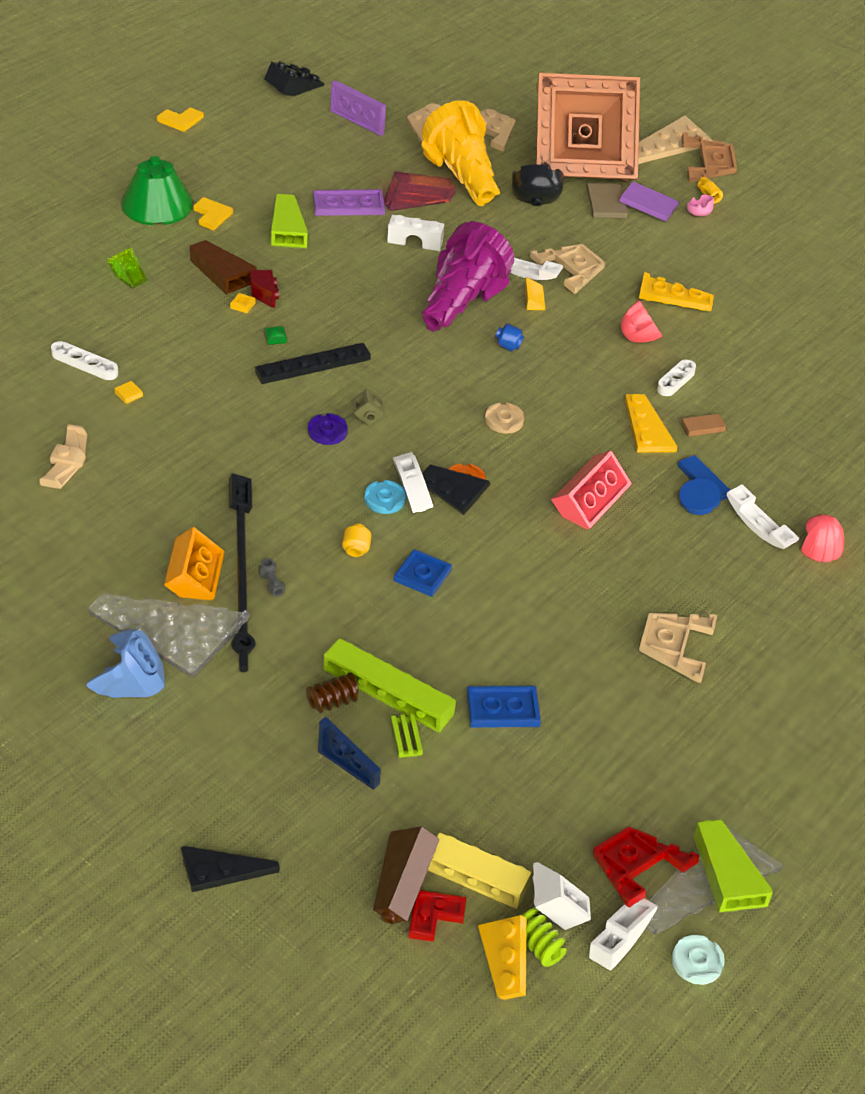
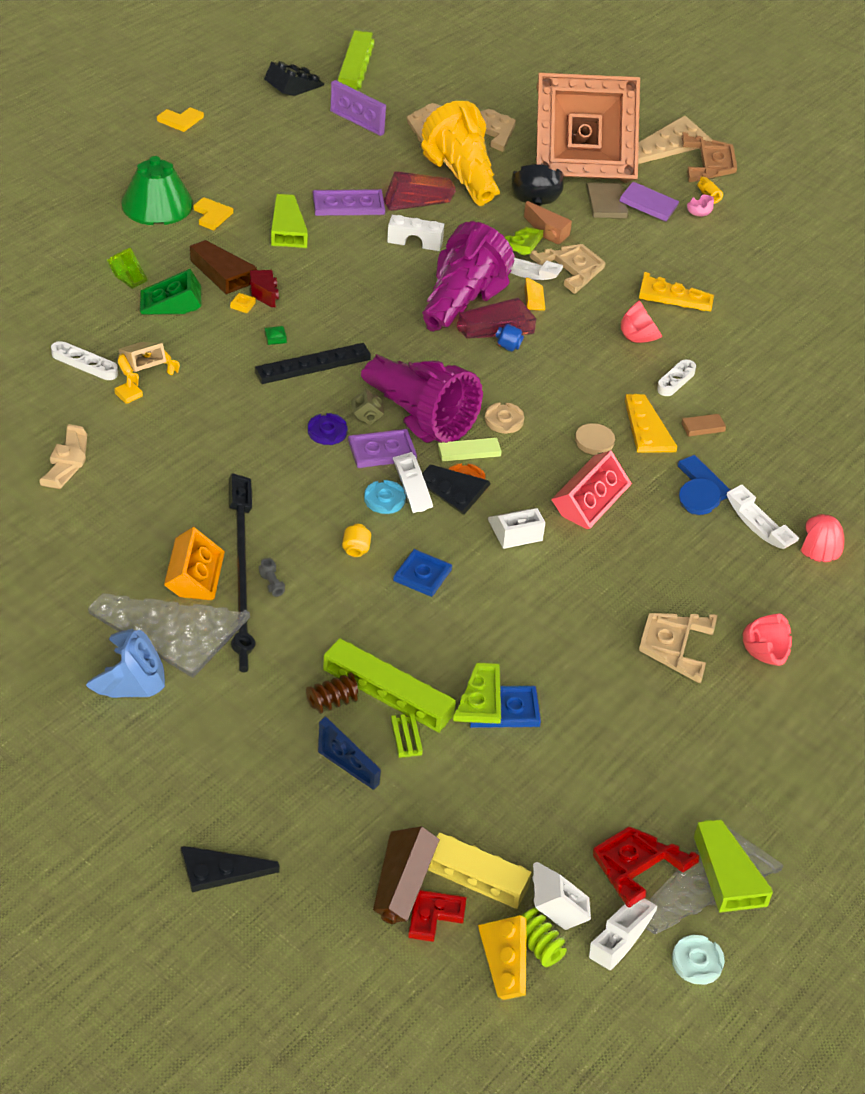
(142, 356): none -> tan torso
(172, 296): none -> green slope
(357, 59): none -> lime brick
(380, 447): none -> medium lavender tile
(438, 397): none -> magenta cone
(469, 449): none -> yellowish green tile
(482, 696): none -> lime wing
(487, 319): none -> clear pink slope
(518, 527): none -> white slope
(525, 240): none -> lime wing
(555, 227): none -> nougat slope
(594, 438): none -> tan tile
(768, 639): none -> coral hair

